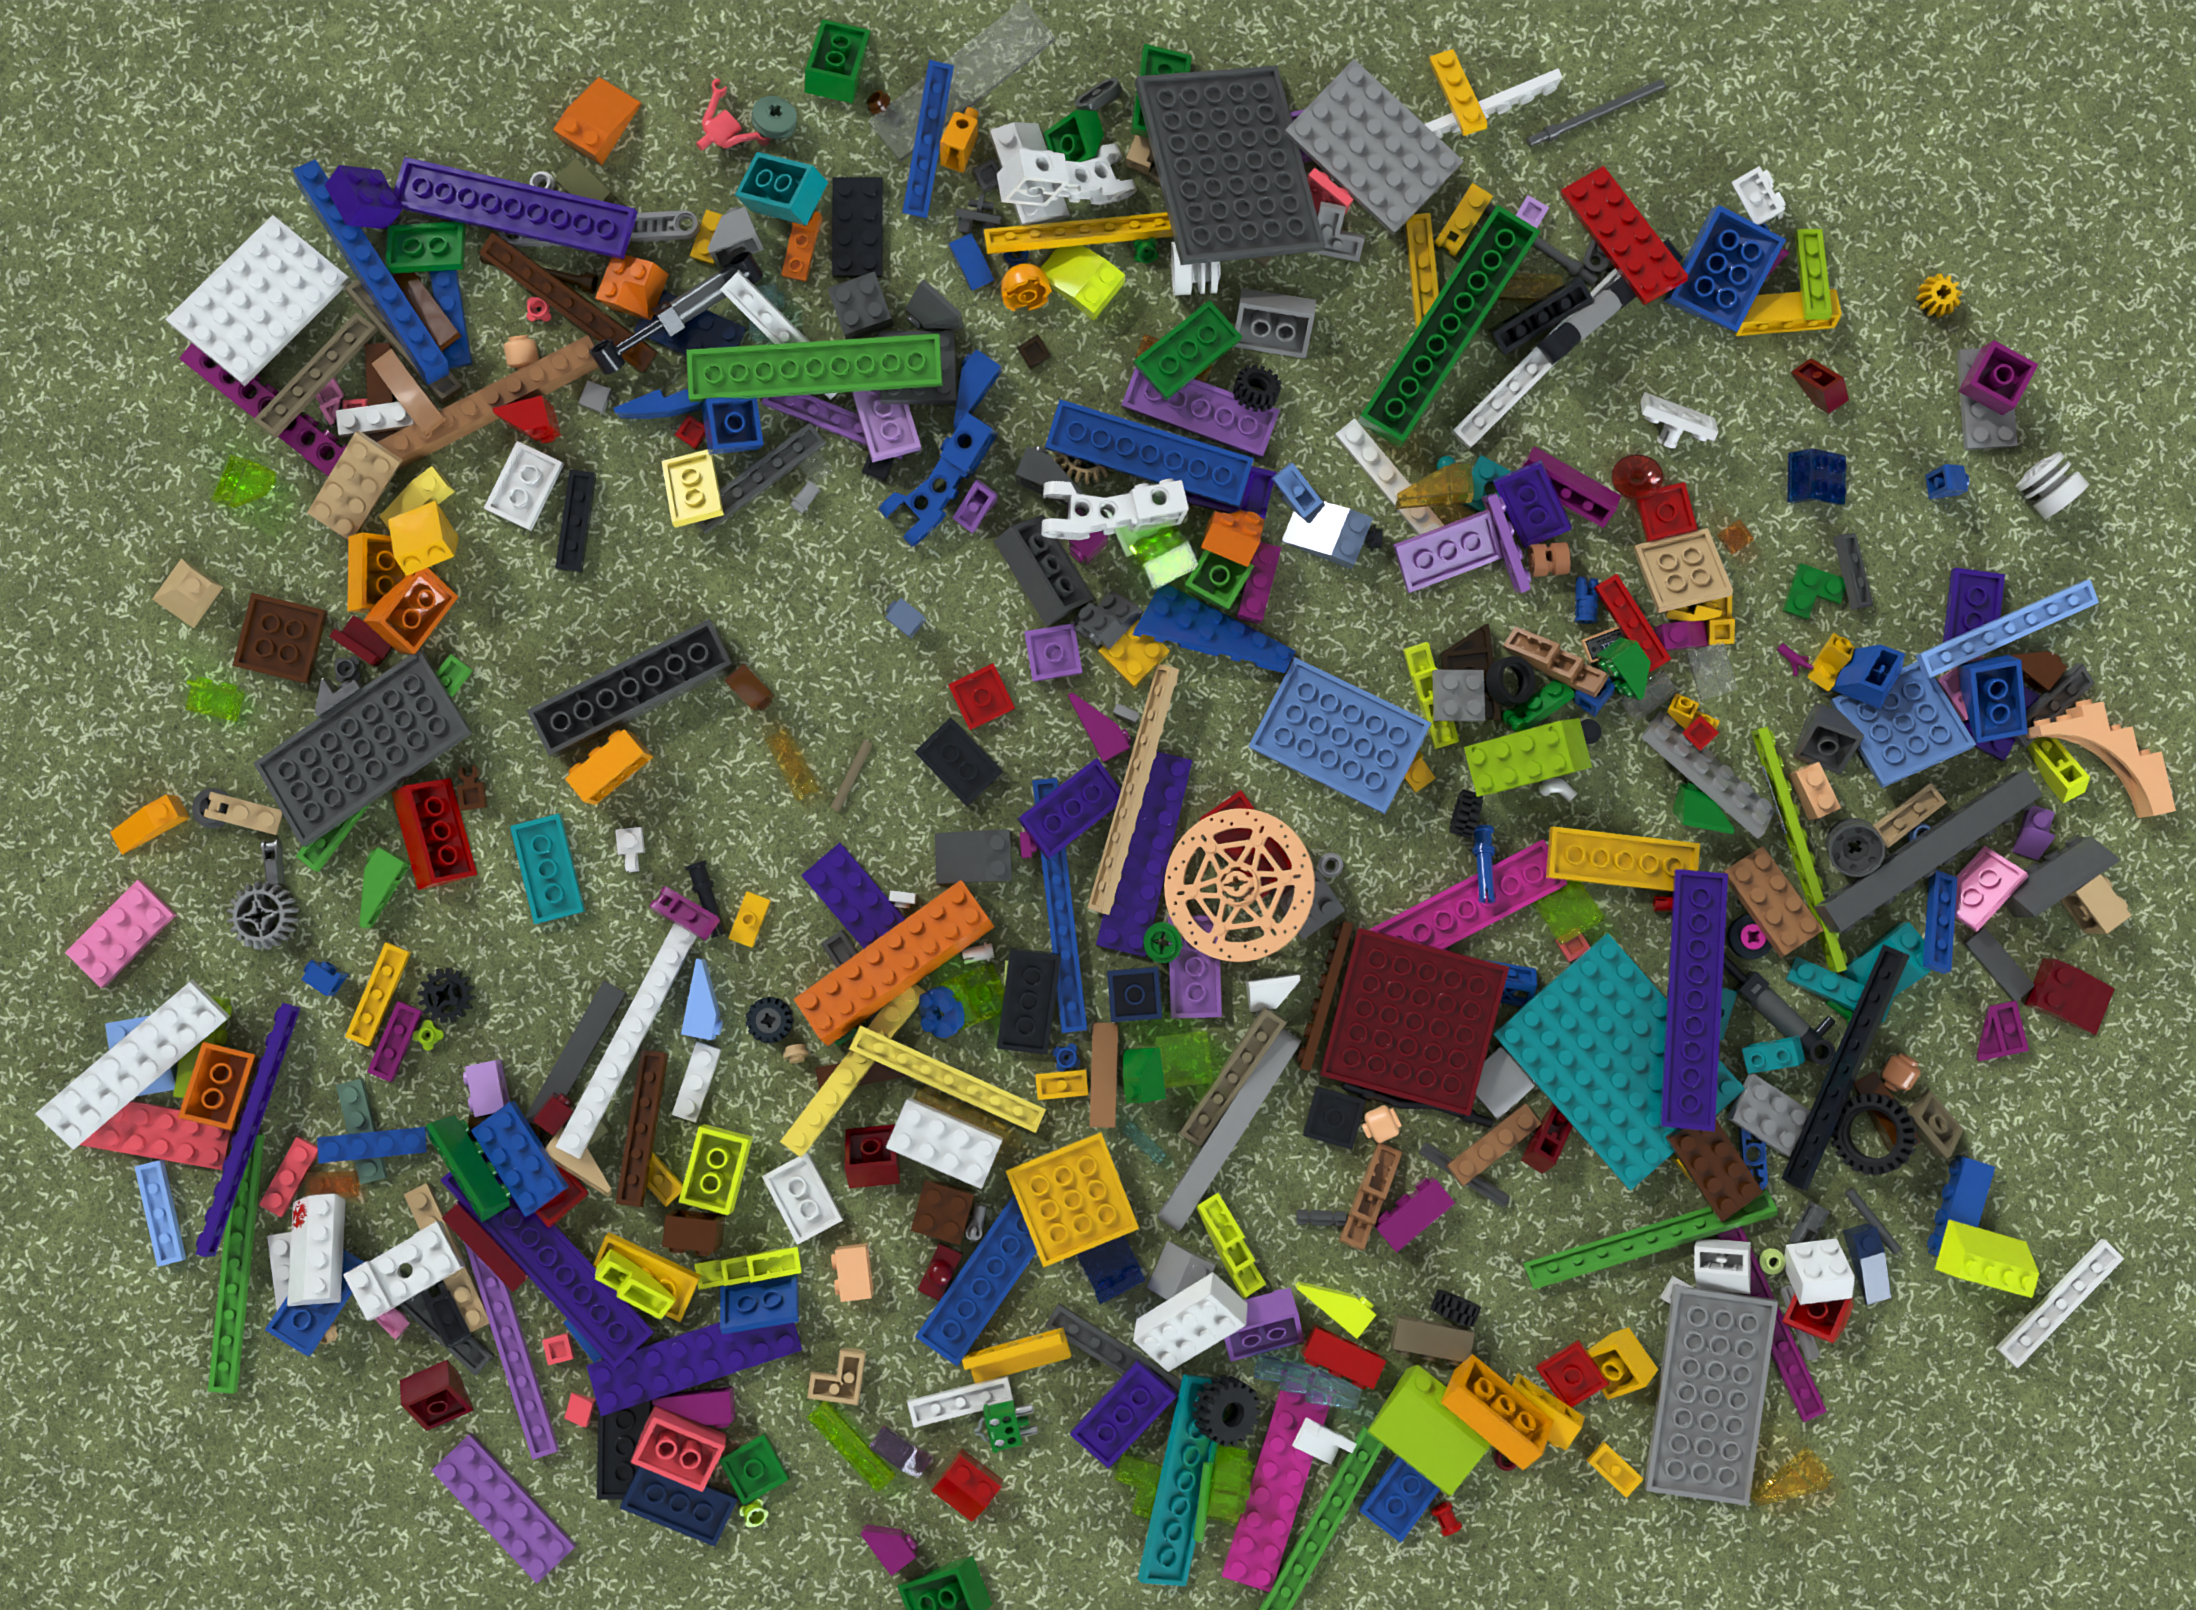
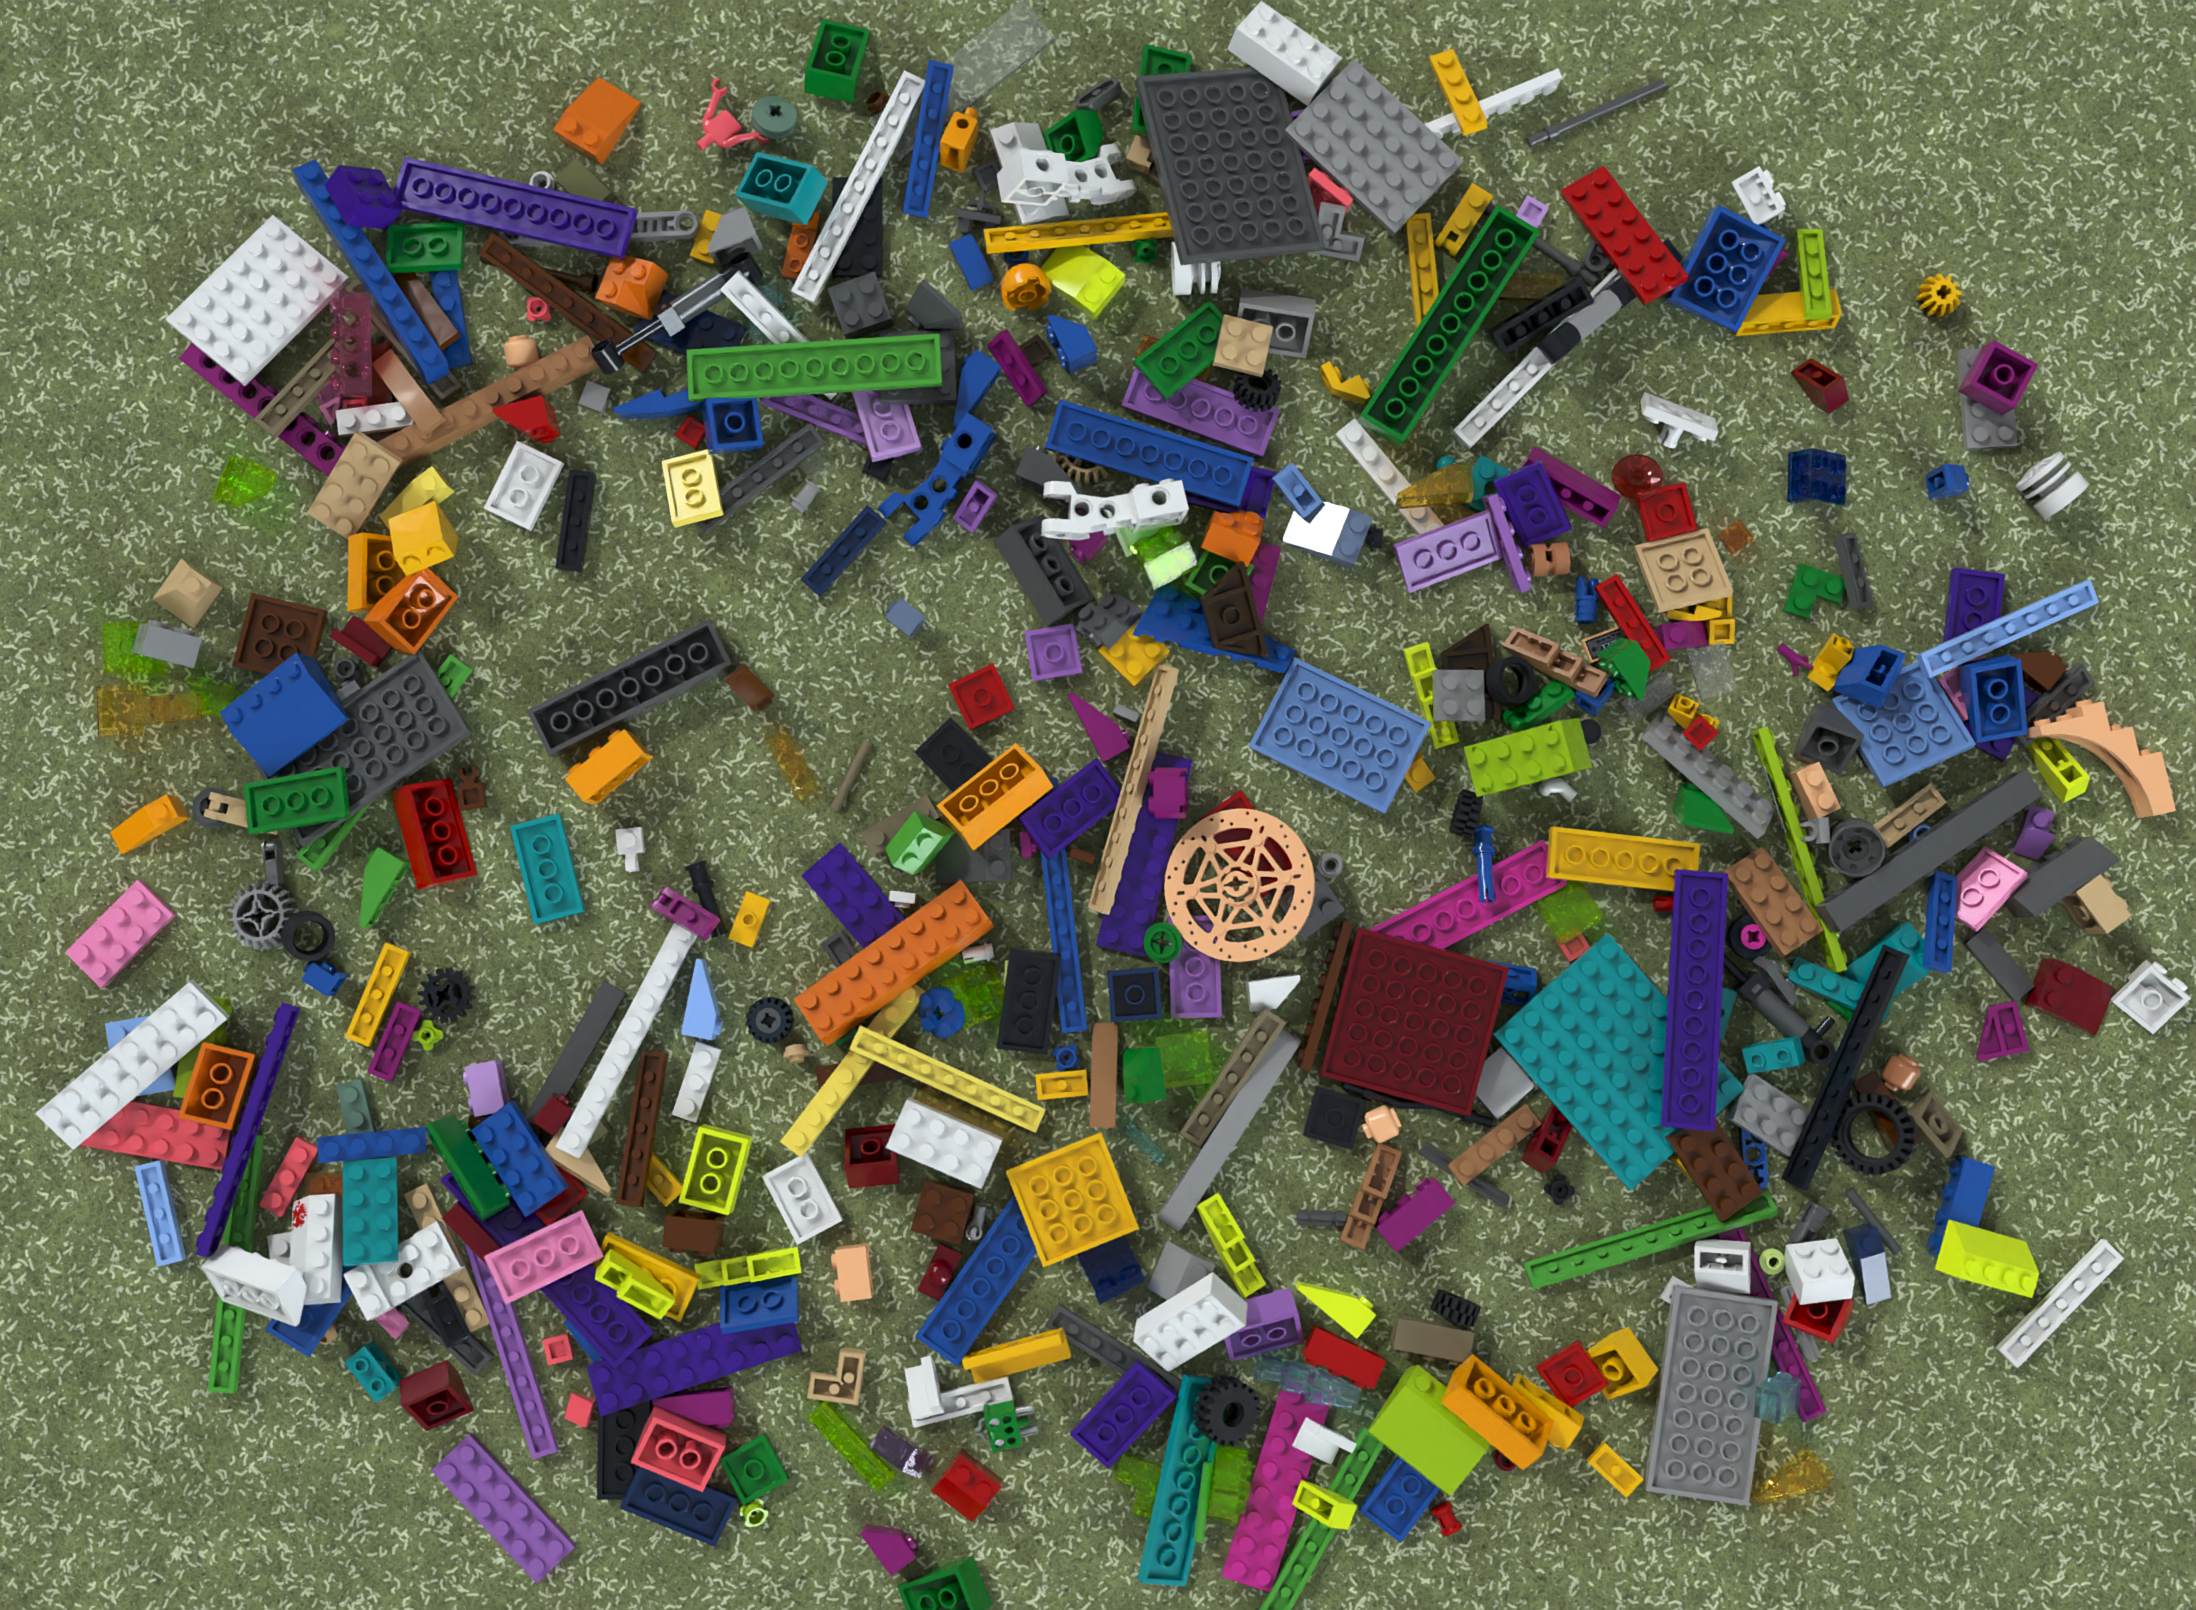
(117, 652): none -> clear neon green slope
(125, 710): none -> clear yellow plate
(167, 645): none -> light grey brick
(257, 1283): none -> white slope
(285, 714): none -> blue slope
(296, 800): none -> green plate
(322, 949): none -> black tyre
(360, 307): none -> clear pink brick
(370, 1211): none -> teal plate
(374, 1371): none -> teal brick
(543, 1257): none -> bright pink plate
(843, 551): none -> dark blue plate
(859, 188): none -> white plate
(880, 834): none -> dark tan brick
(917, 843): none -> bright green slope
(924, 1389): none -> white panel
(994, 796): none -> light orange brick
(1017, 368): none -> magenta plate
(1073, 343): none -> blue slope
(1081, 855): none -> reddish brown tile
(1169, 793): none -> magenta brick
(1233, 614): none -> dark brown wing
(1243, 345): none -> tan plate
(1284, 53): none -> white brick
(1324, 1505): none -> neon yellow slope
(1352, 389): none -> yellow slope
(1566, 1192): none -> black plate
(1777, 1397): none -> clear light blue brick
(1780, 985): none -> dark grey plate
(1818, 831): none -> light grey tile
(2151, 996): none -> white plate

